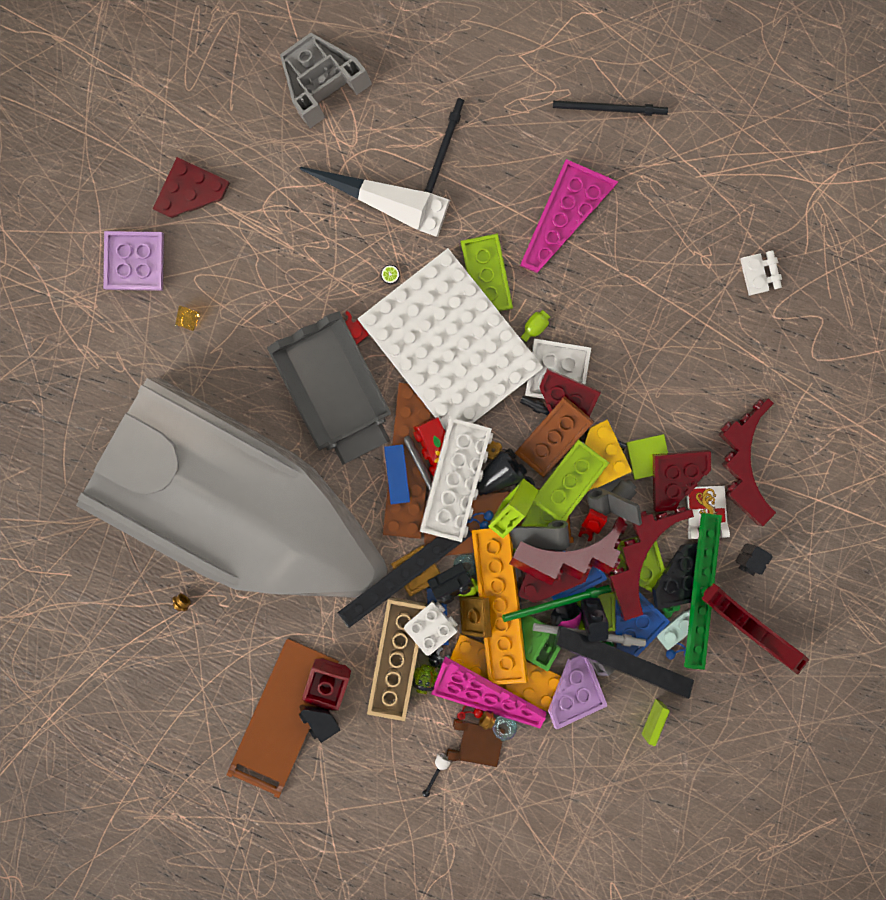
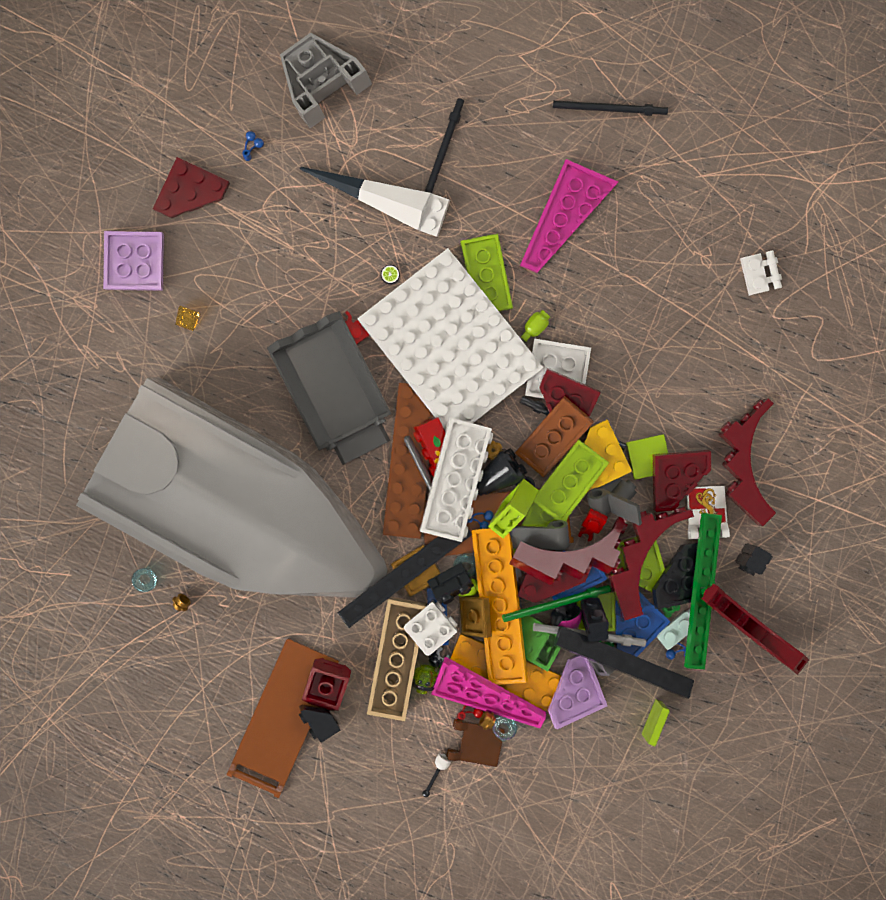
(144, 587): none -> clear light blue piece
(258, 142): none -> blue piece
(397, 474): blue tile -> none

